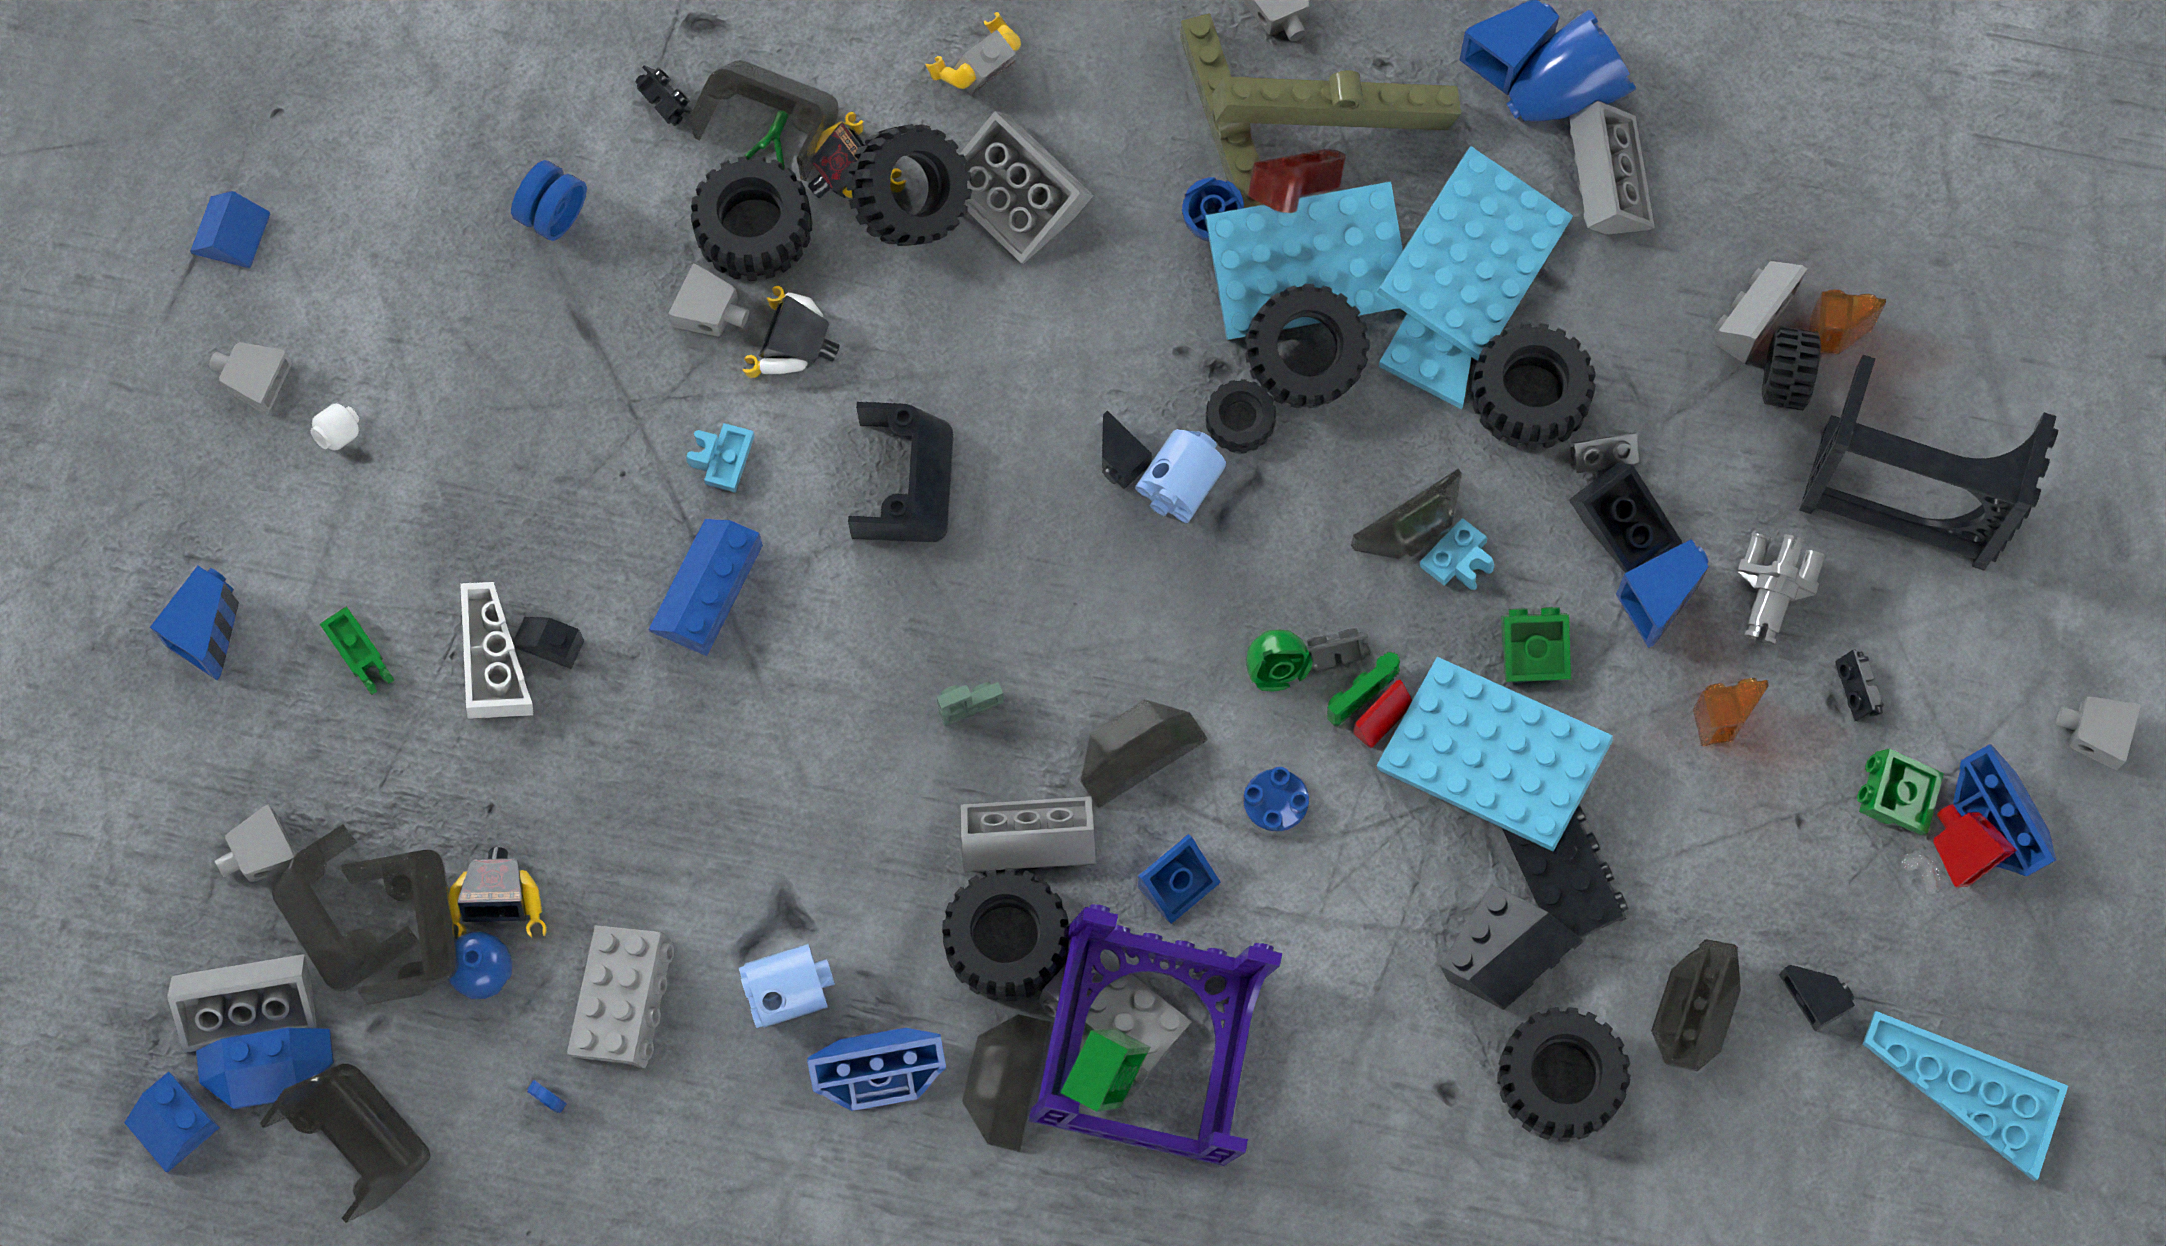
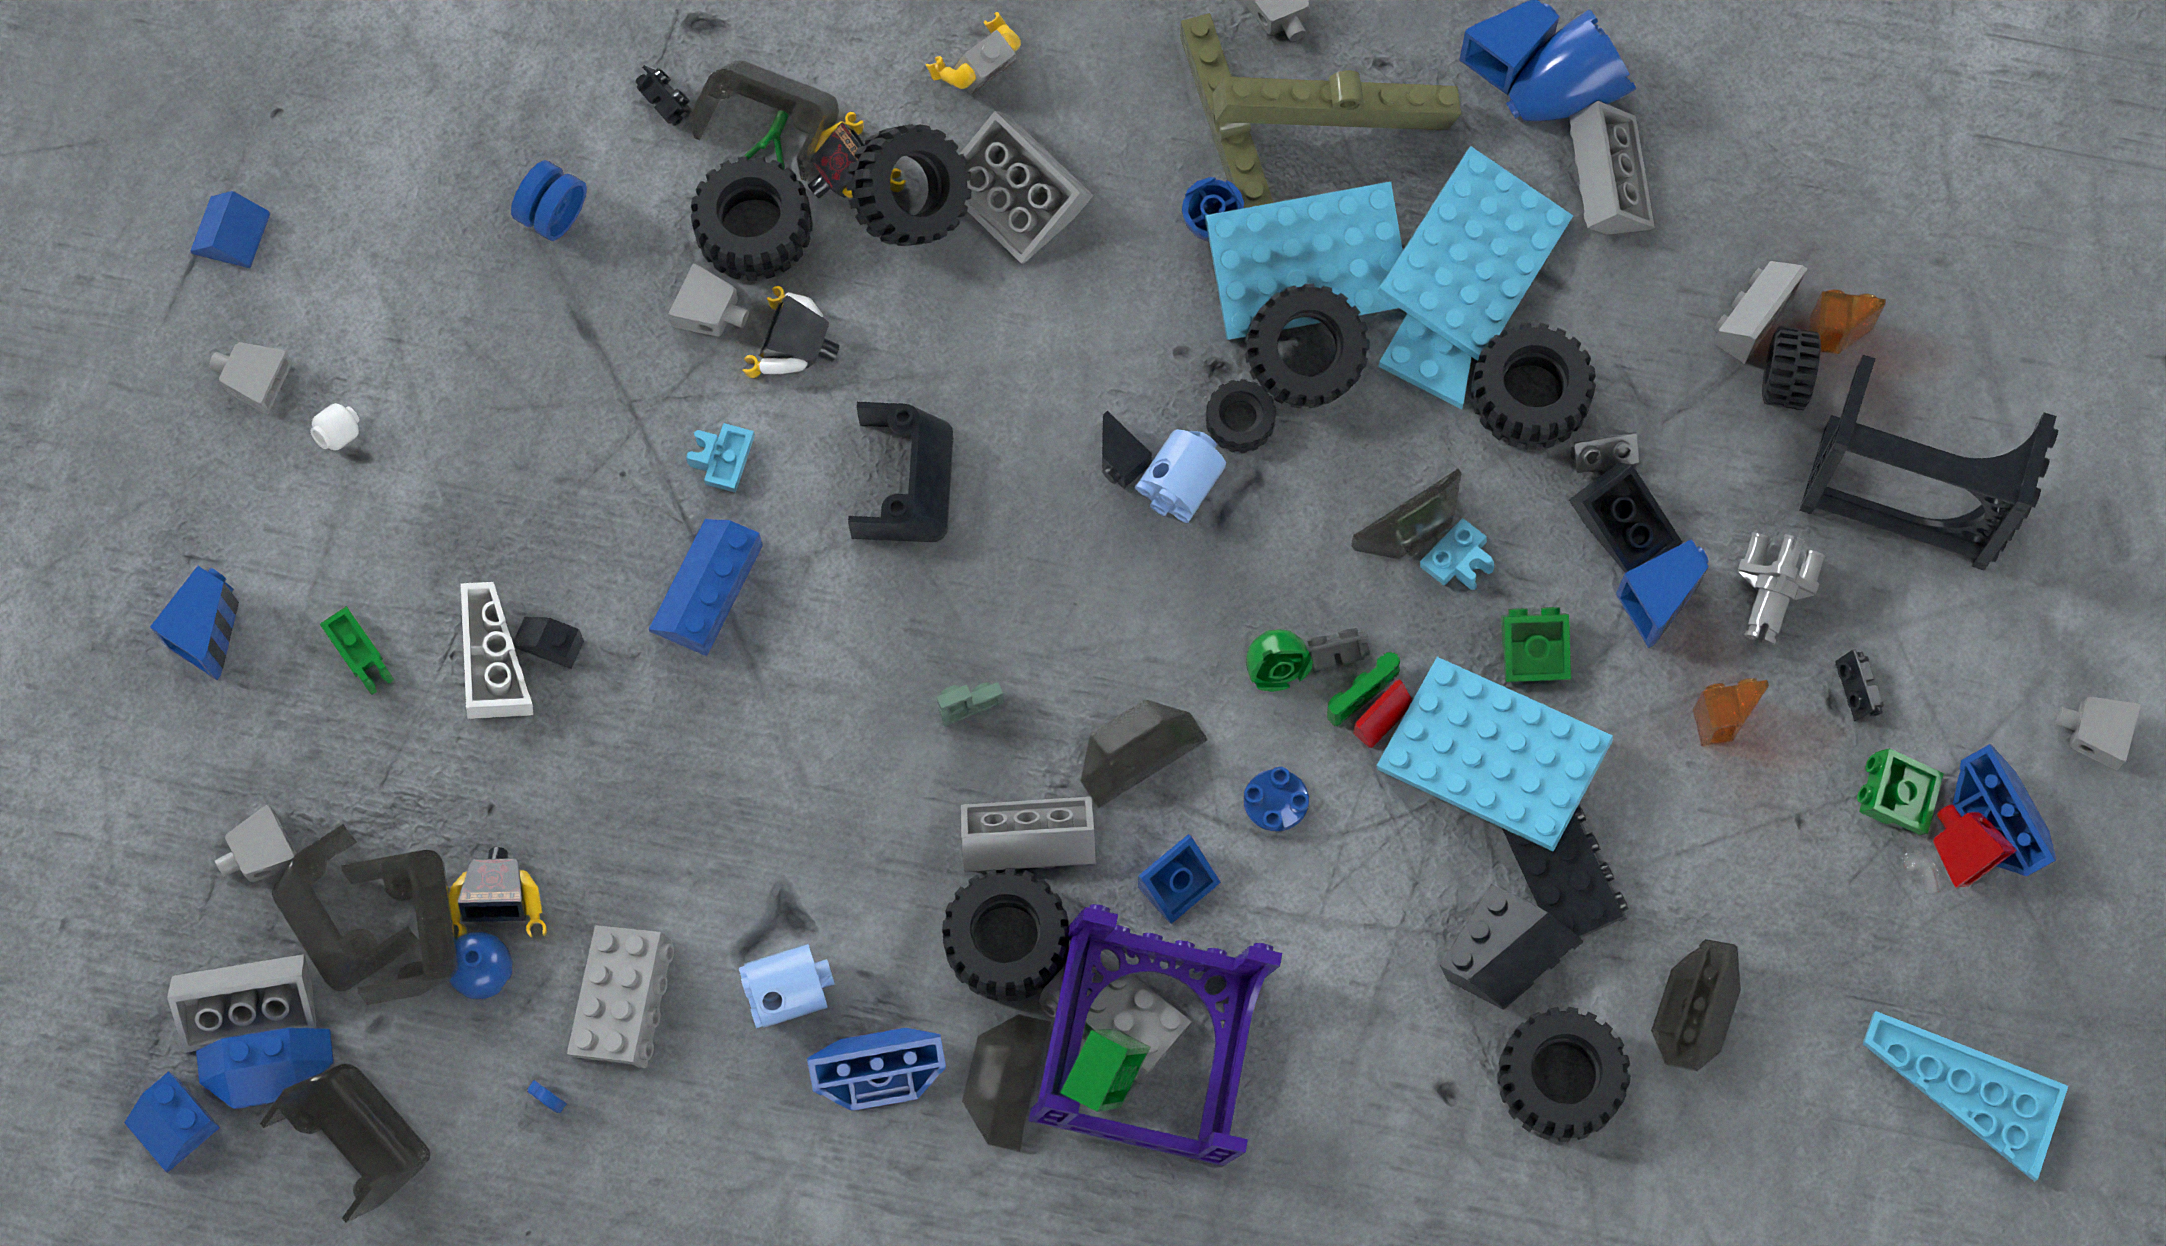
(1284, 179): clear red beam -> none
(1818, 995): black slope -> none

